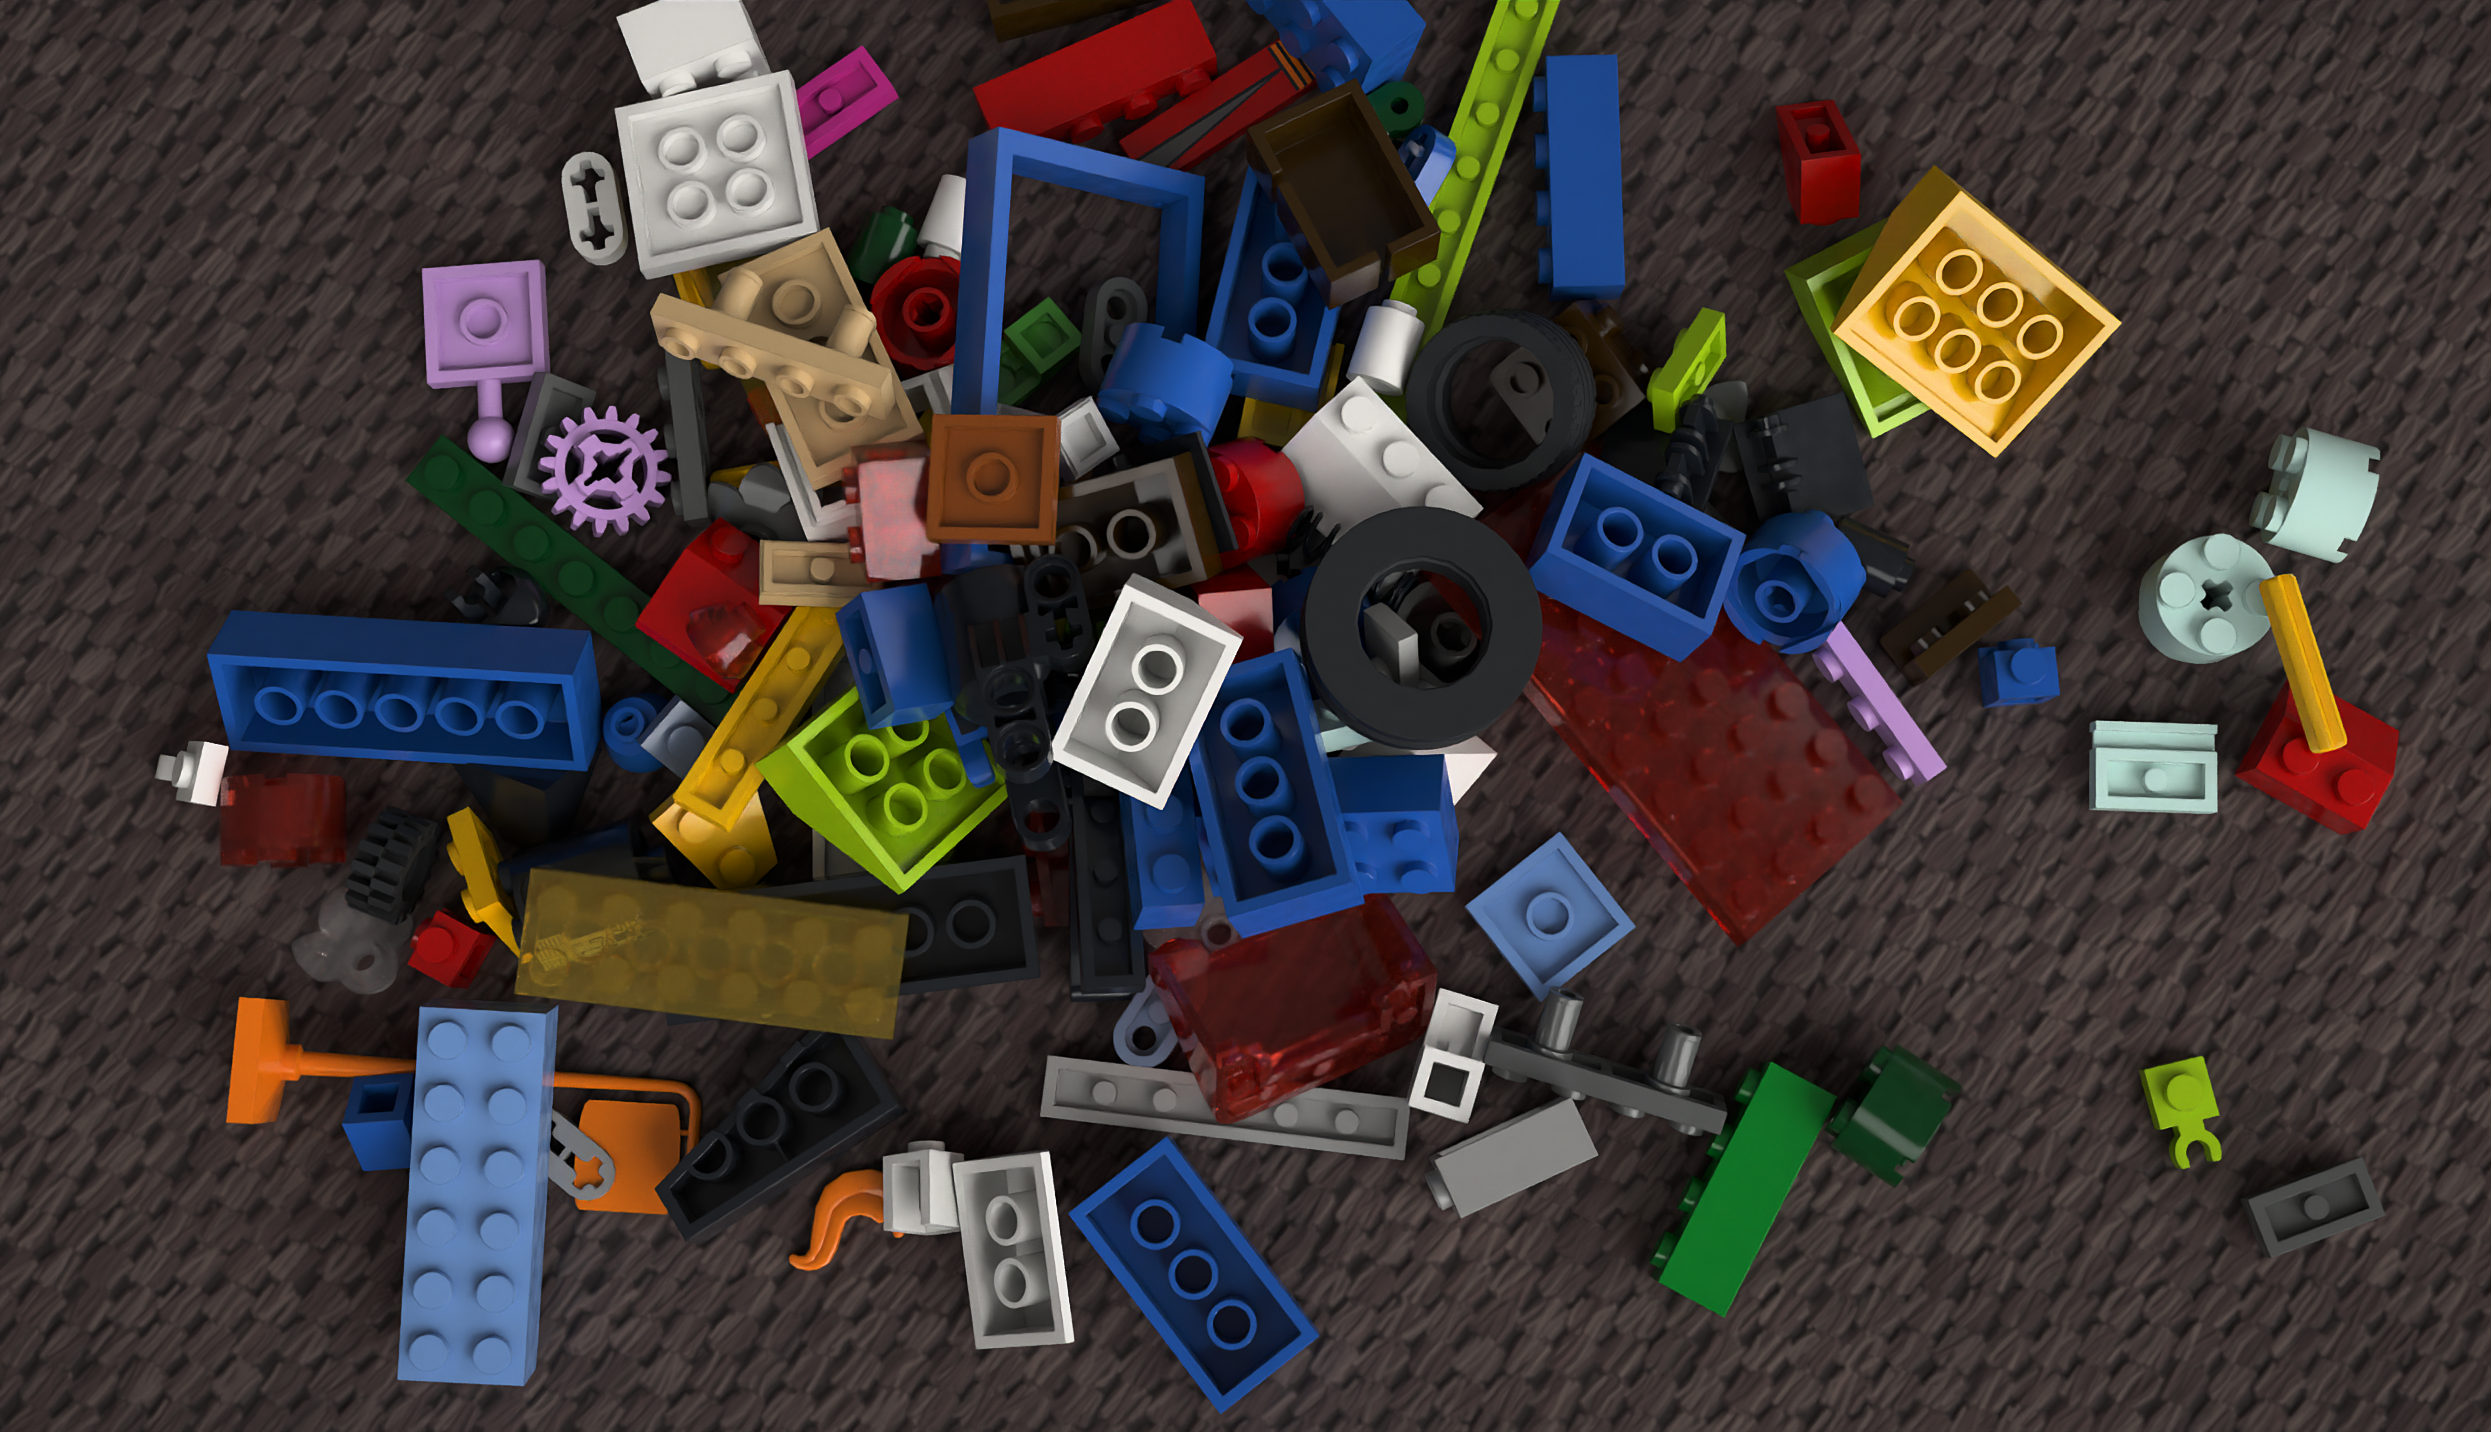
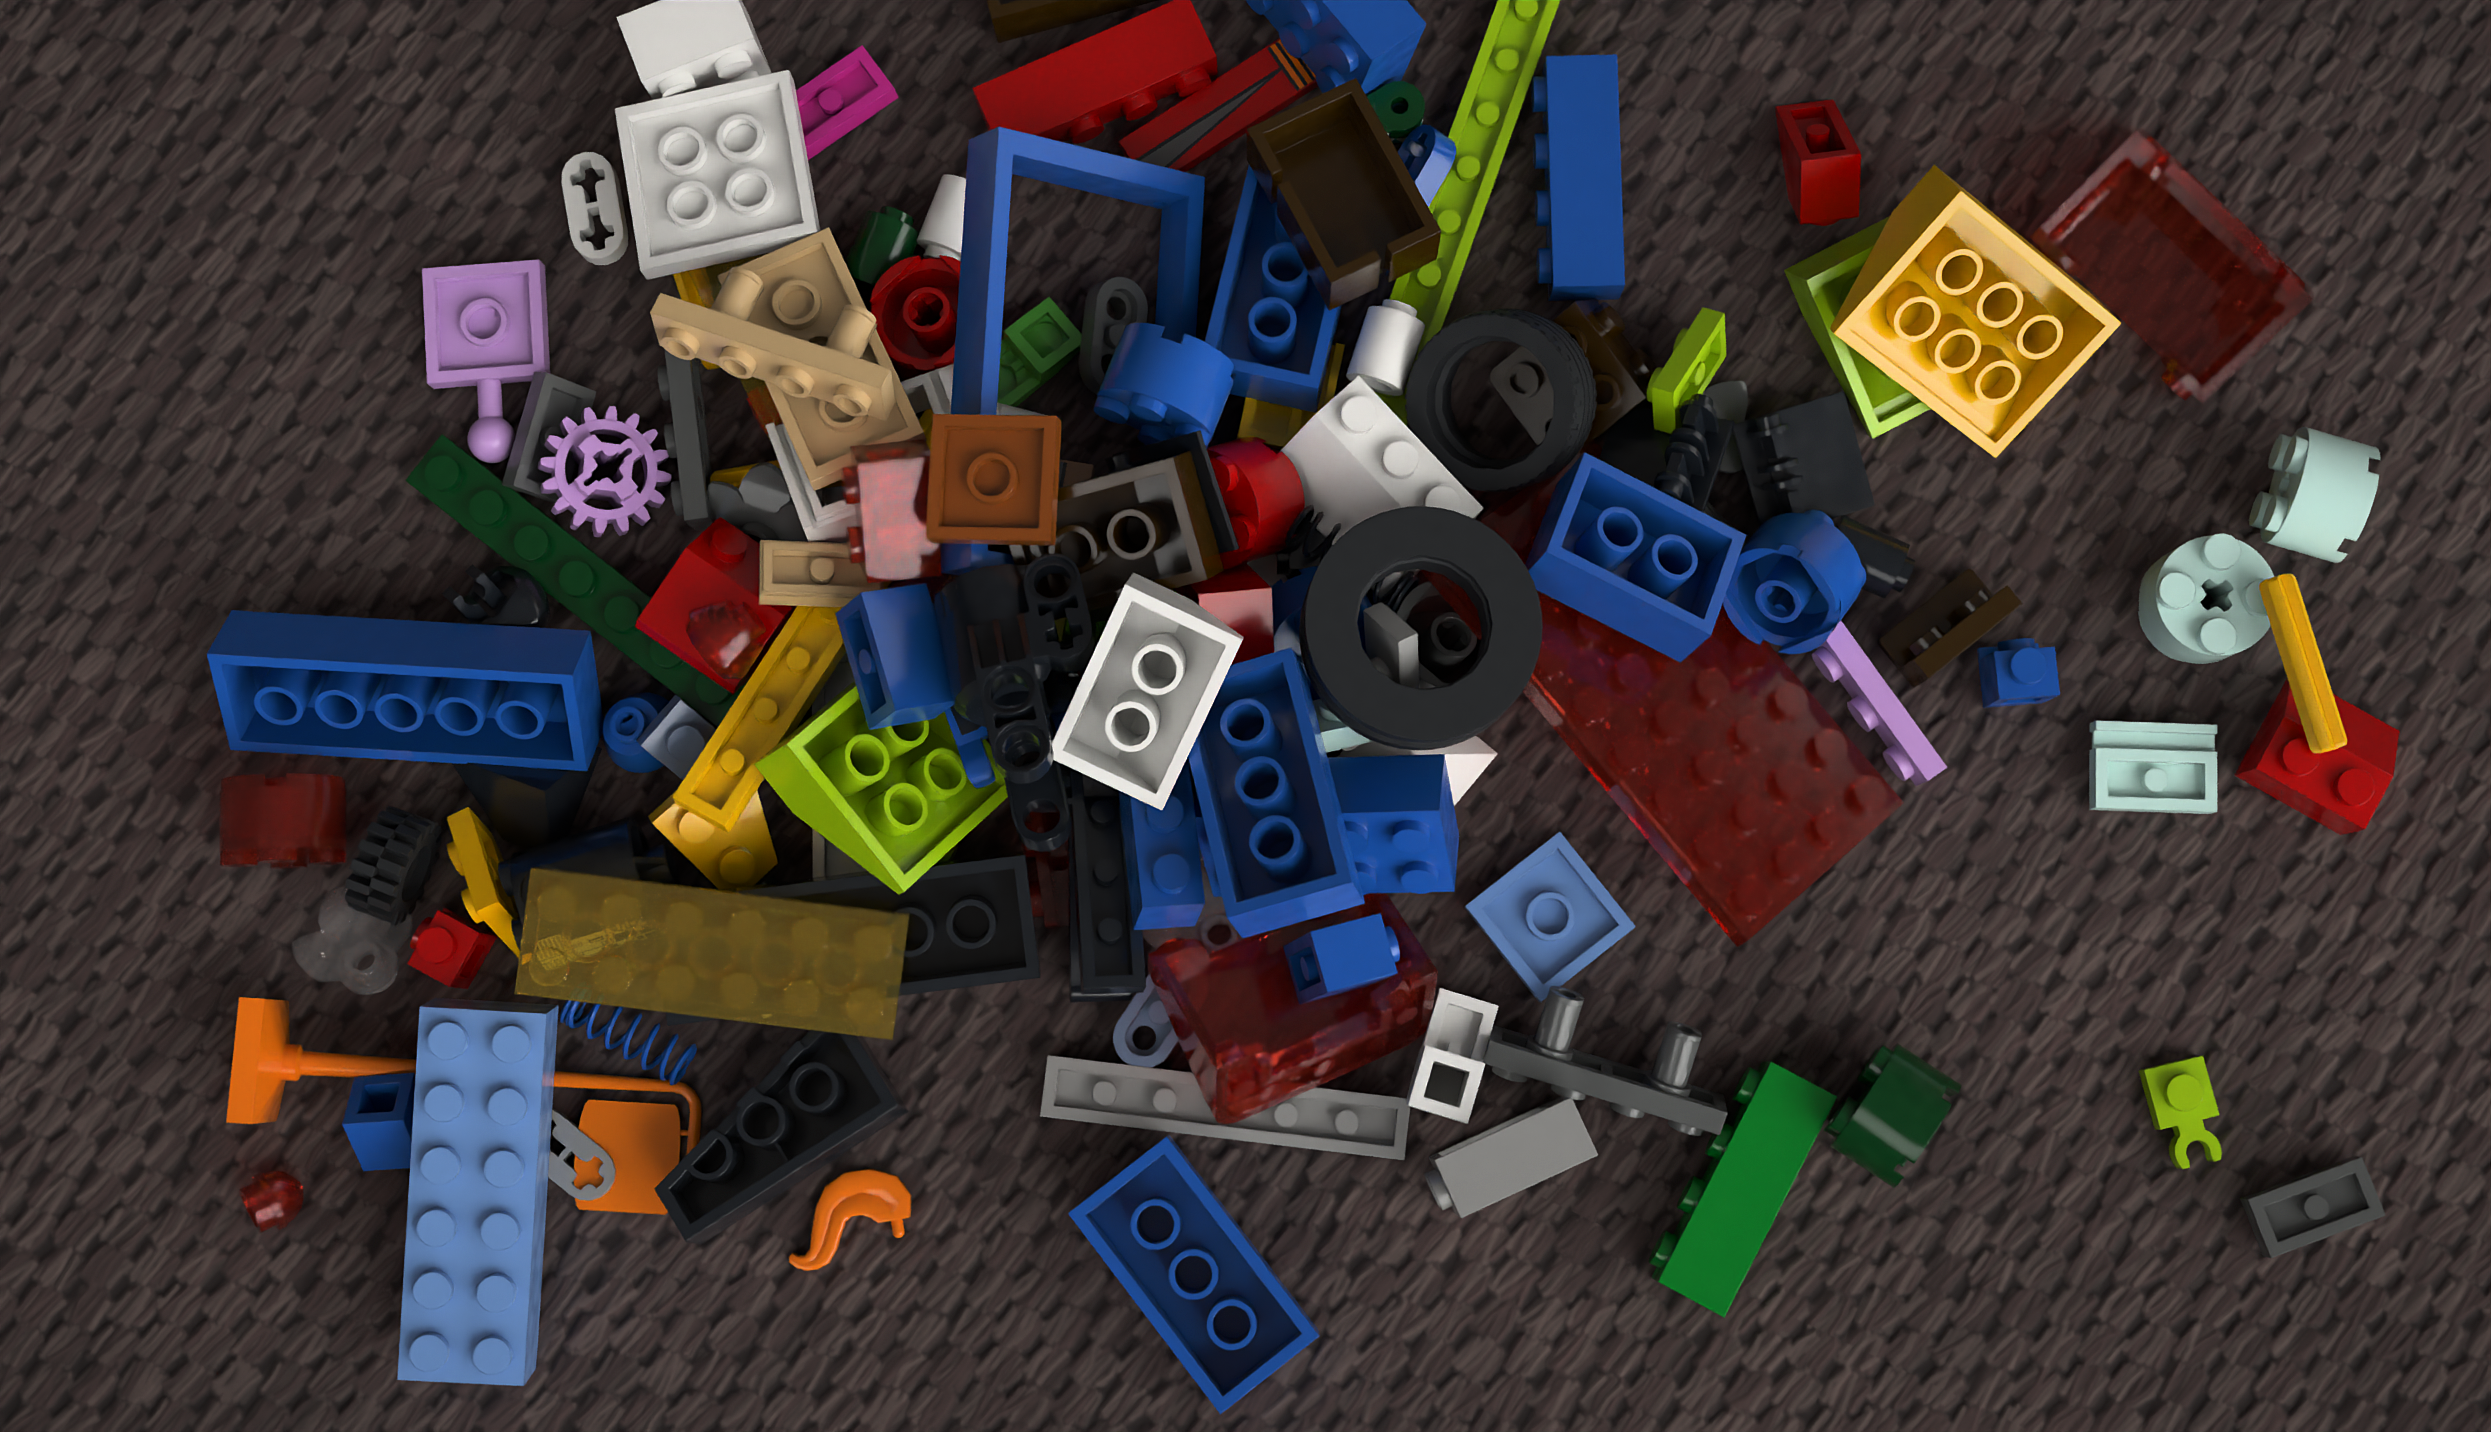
(195, 772): white plate -> none
(272, 1199): none -> clear red plate
(570, 1014): none -> blue piece
(921, 1190): white window -> none
(1013, 1250): white slope -> none
(1084, 439): white tile -> none
(1342, 958): none -> blue brick
(2173, 265): none -> clear red windscreen

